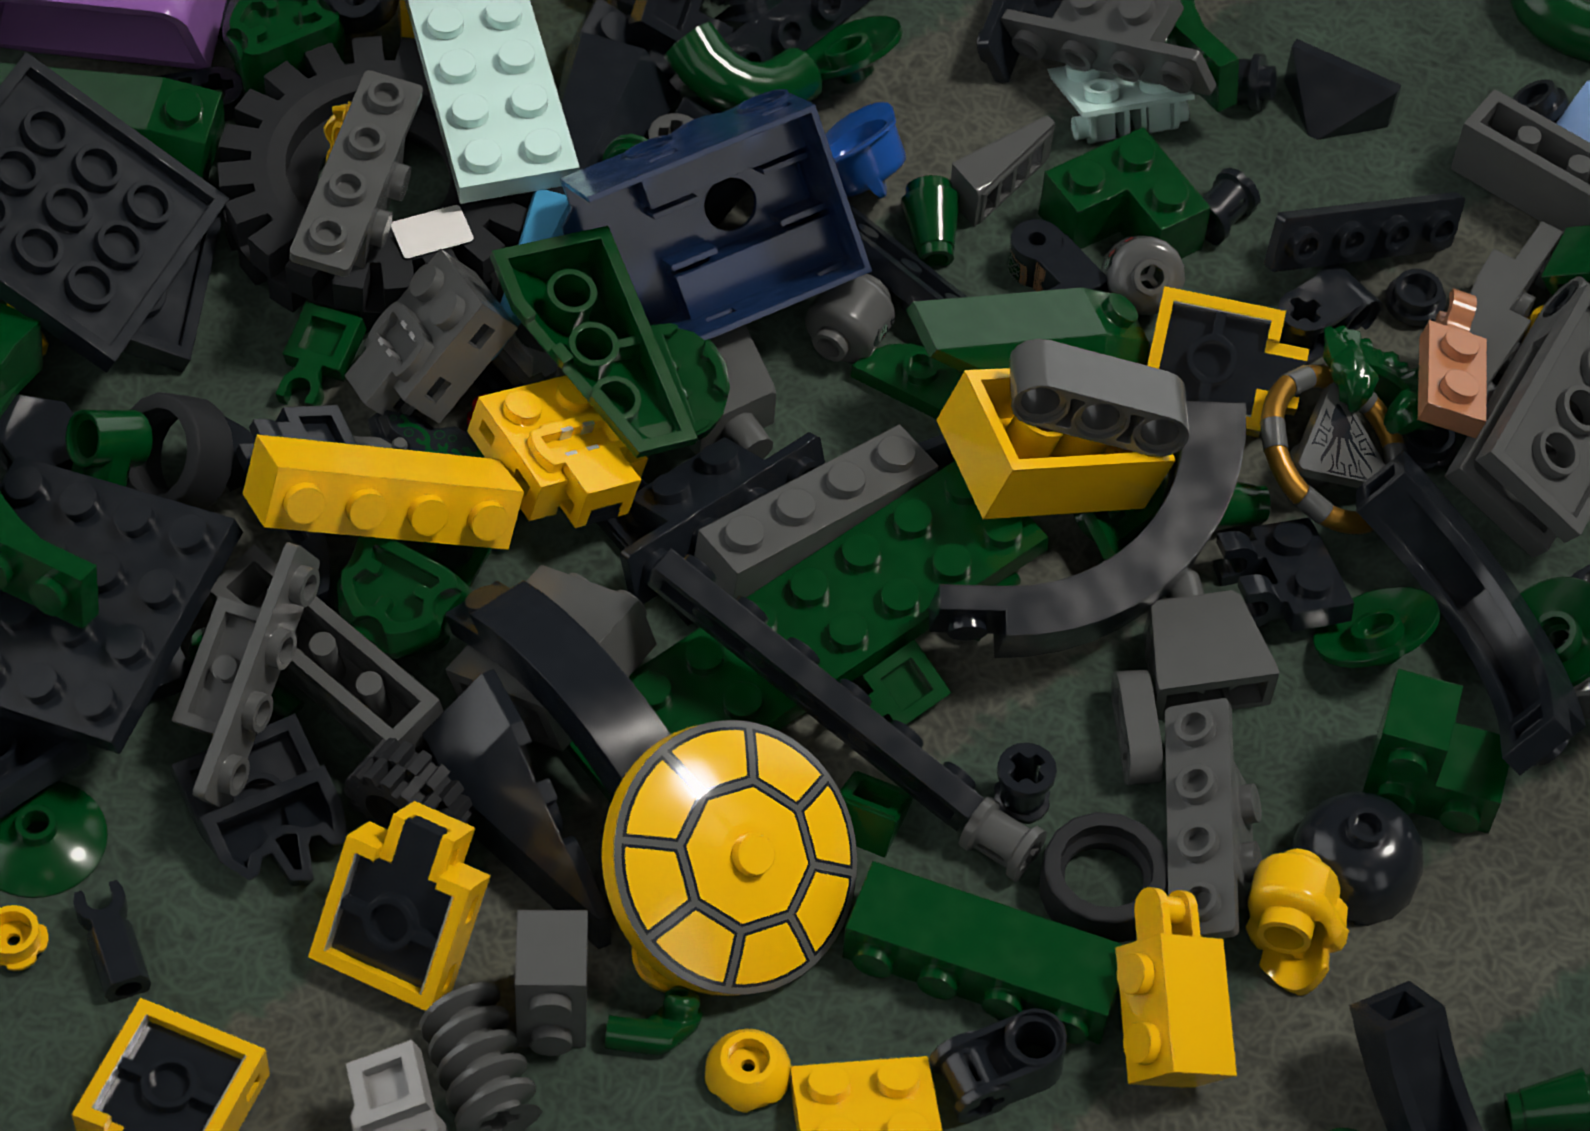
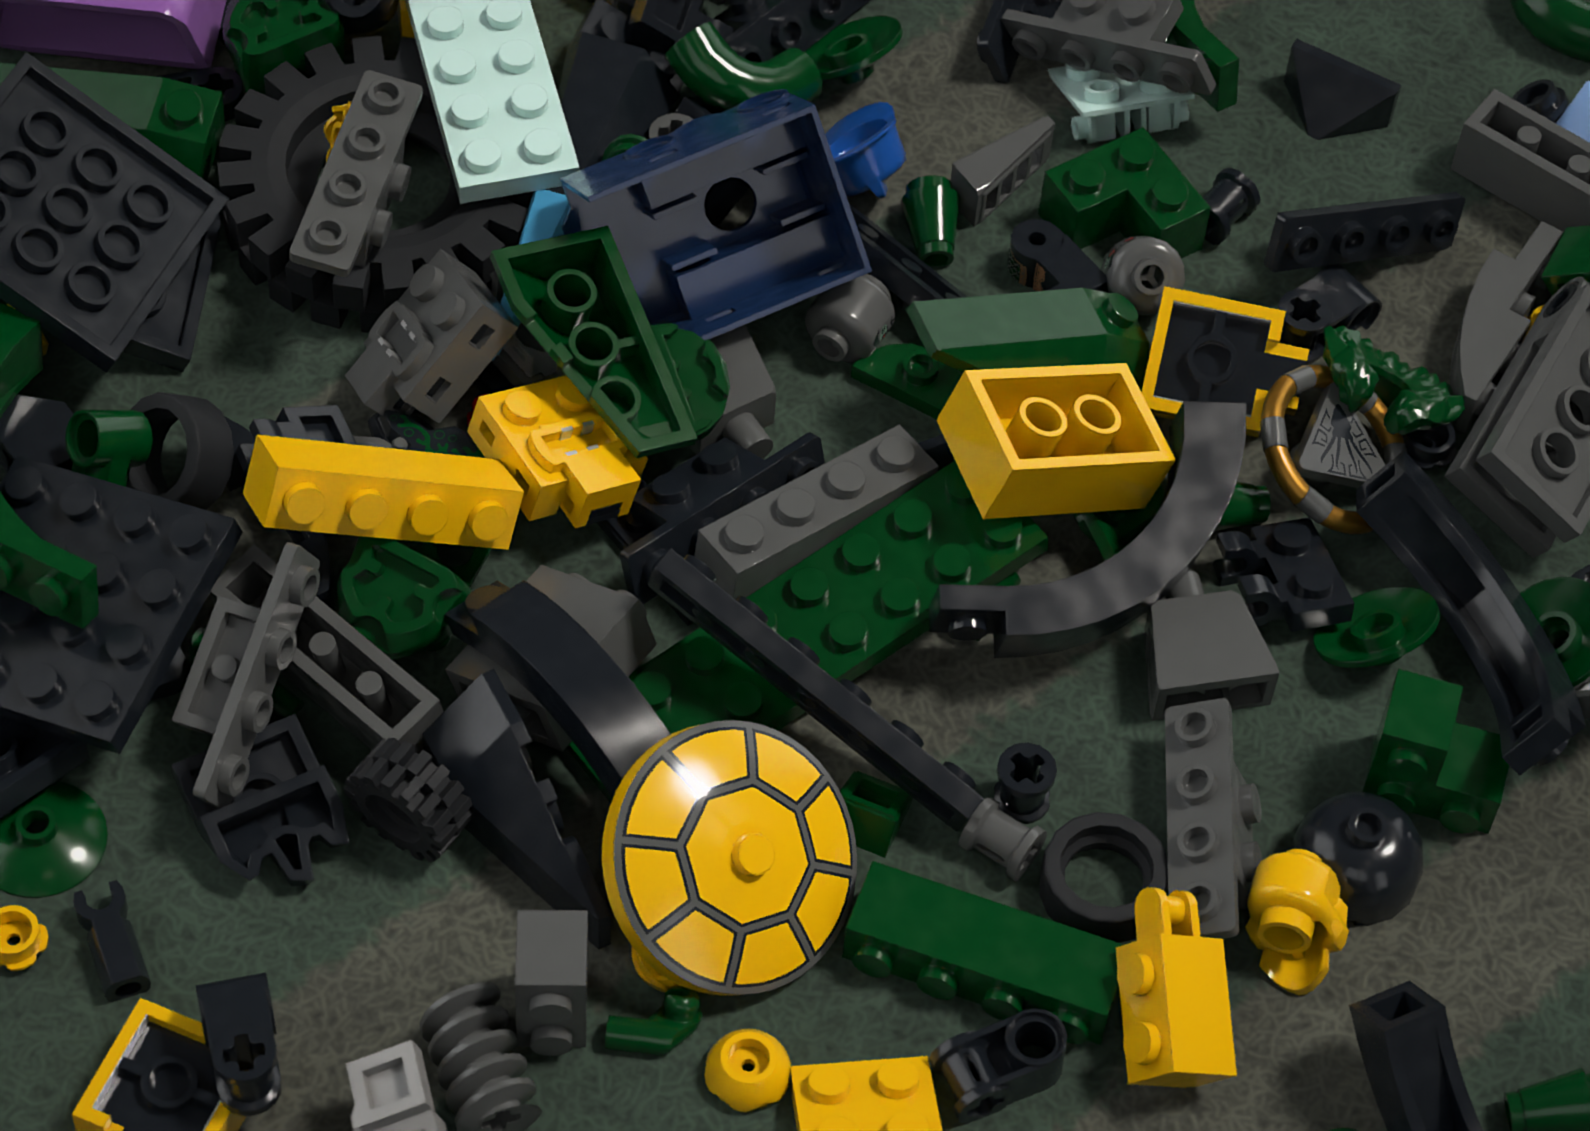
(240, 1035): none -> black piece
(319, 348): dark green plate -> none
(402, 905): piece -> none
(431, 231): white sticker -> none
(904, 684): dark green plate -> none
(1098, 397): dark grey beam -> none
(1137, 727): dark grey beam -> none
(1256, 82): black plate -> none
(1415, 297): black plate -> none
(1453, 369): nougat plate -> none

